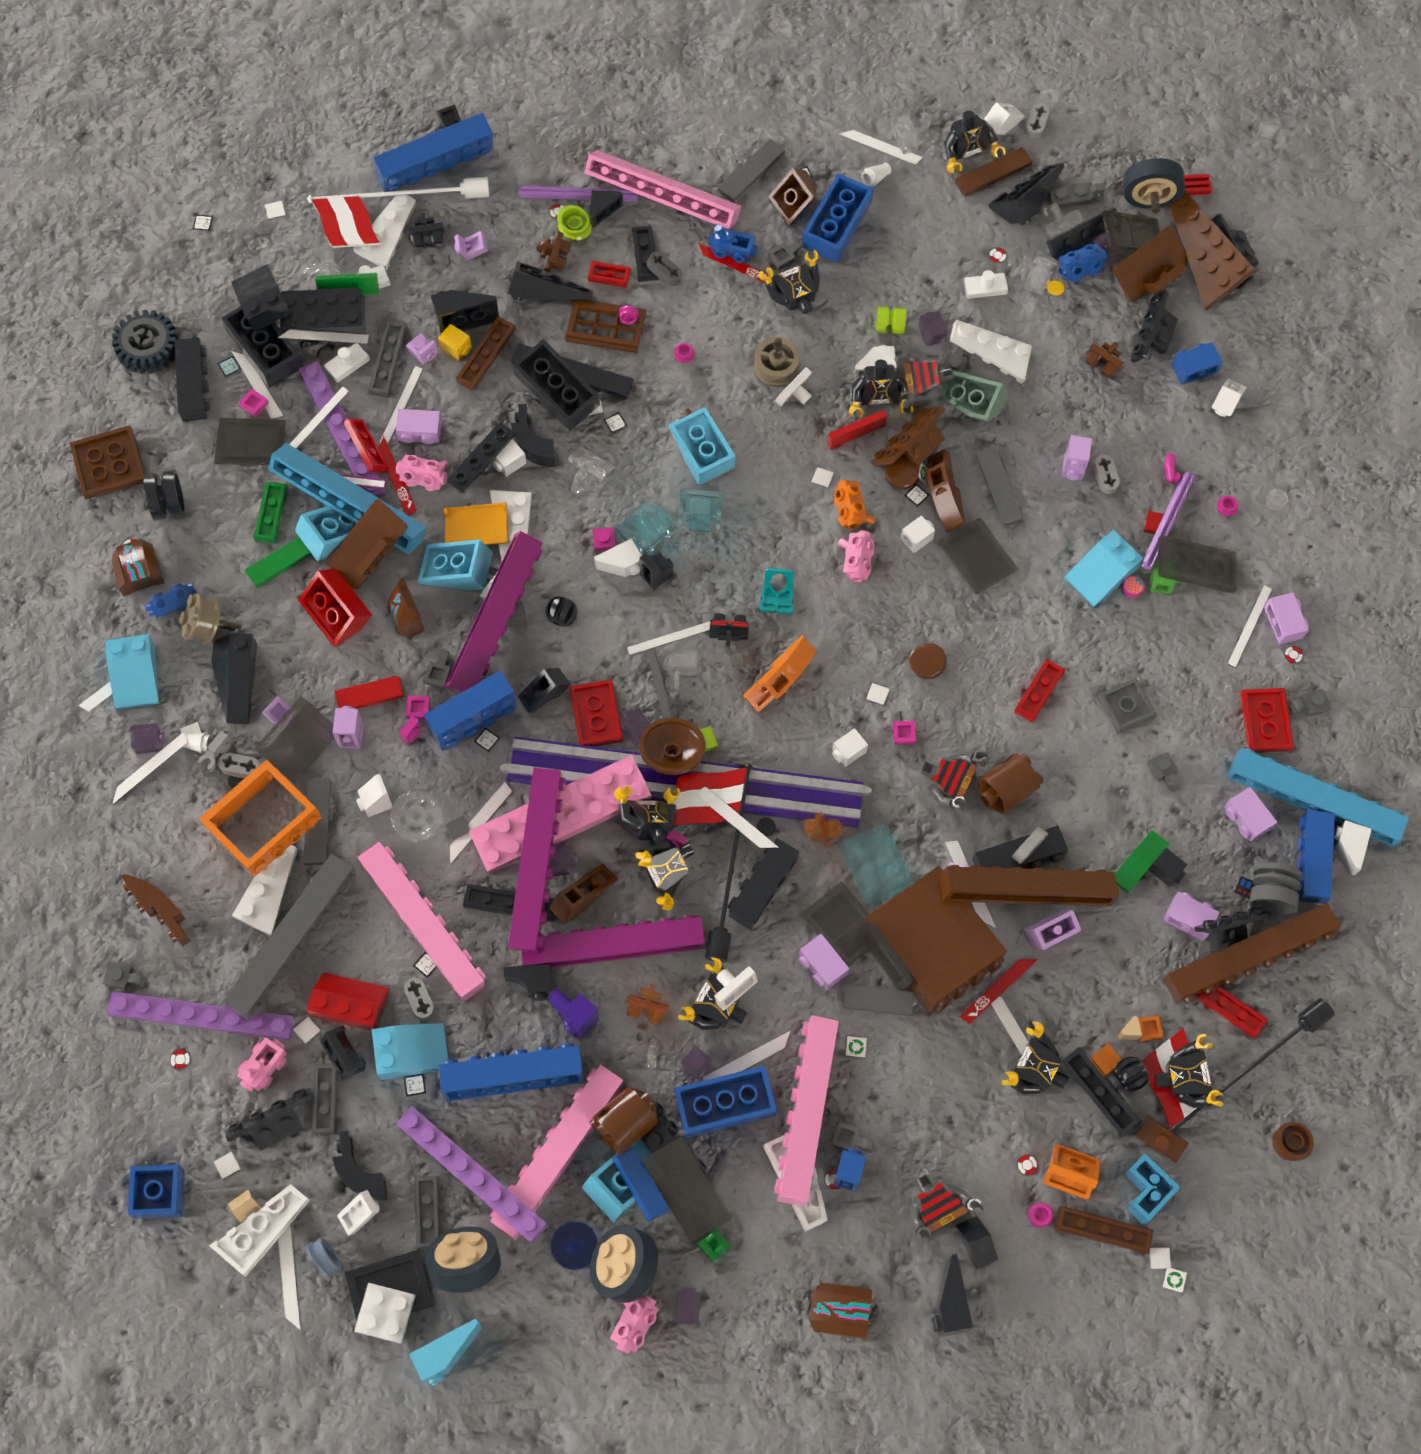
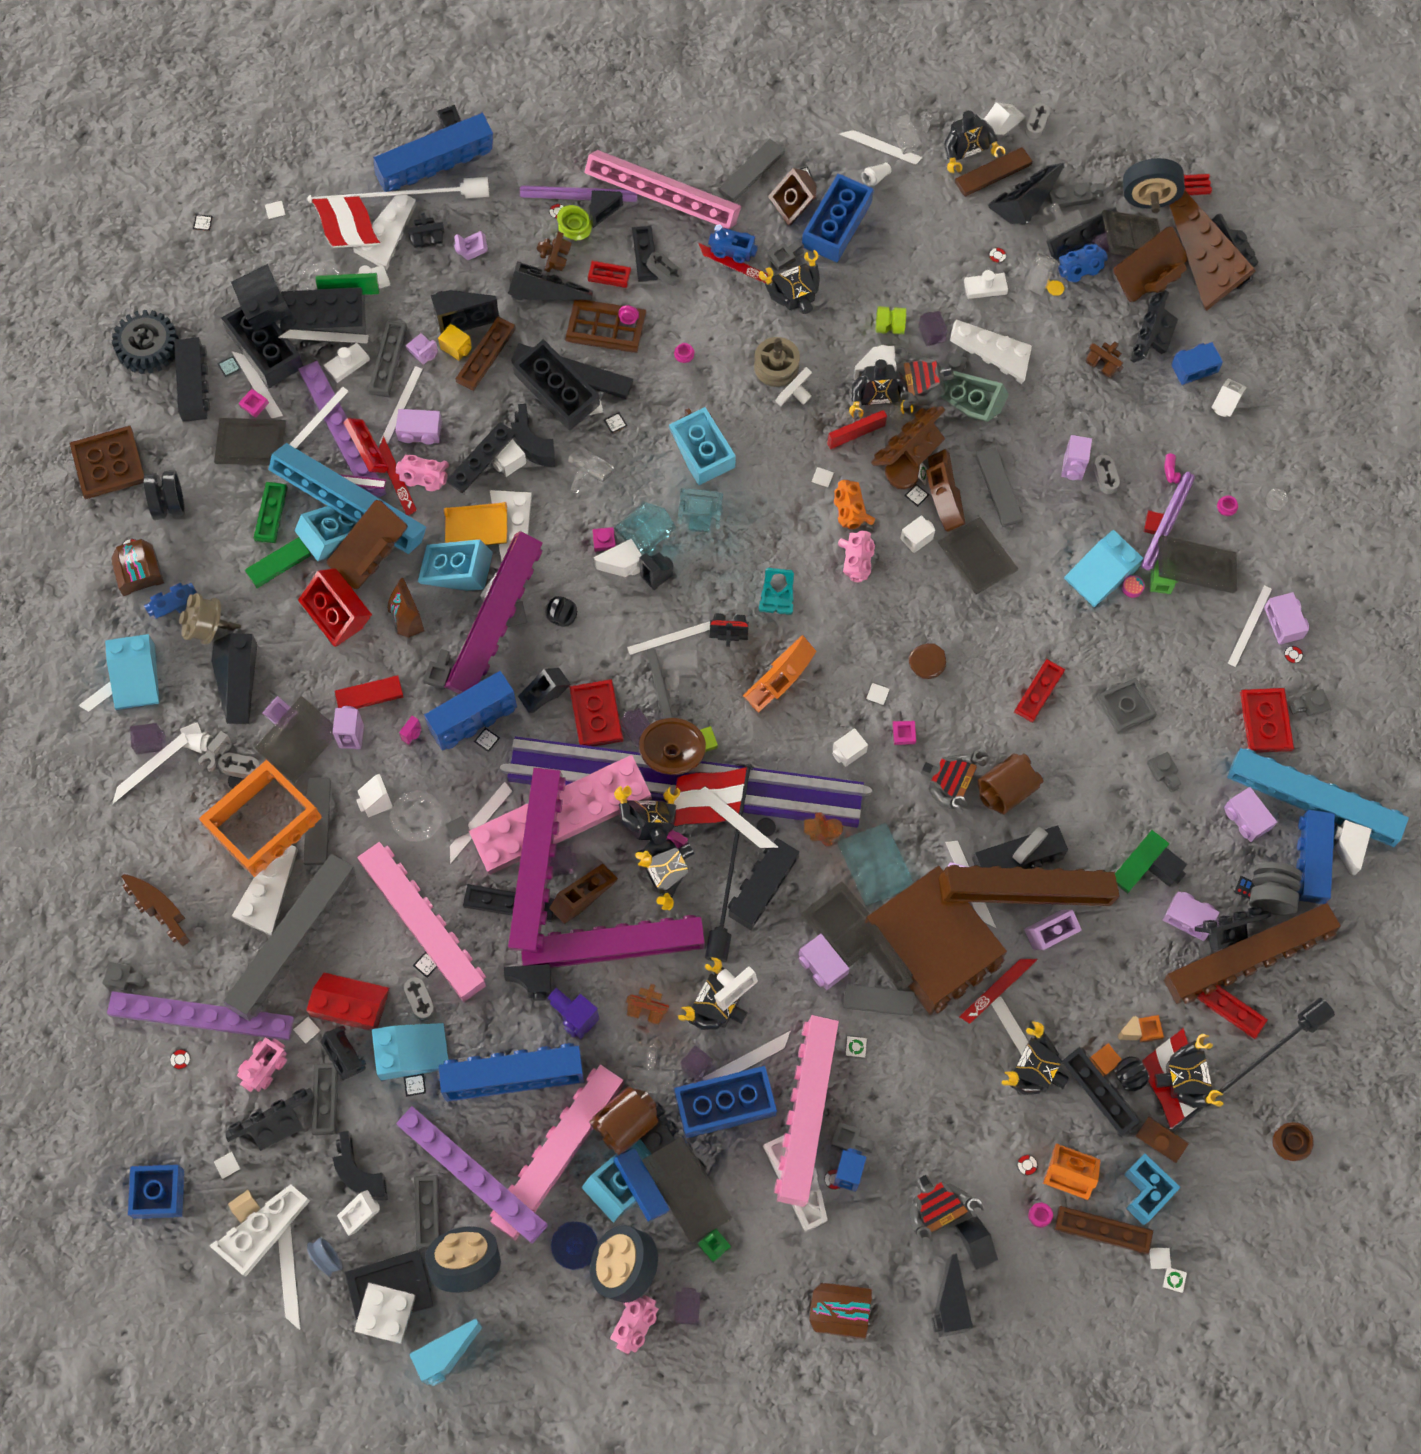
(417, 706): dark pink plate -> none

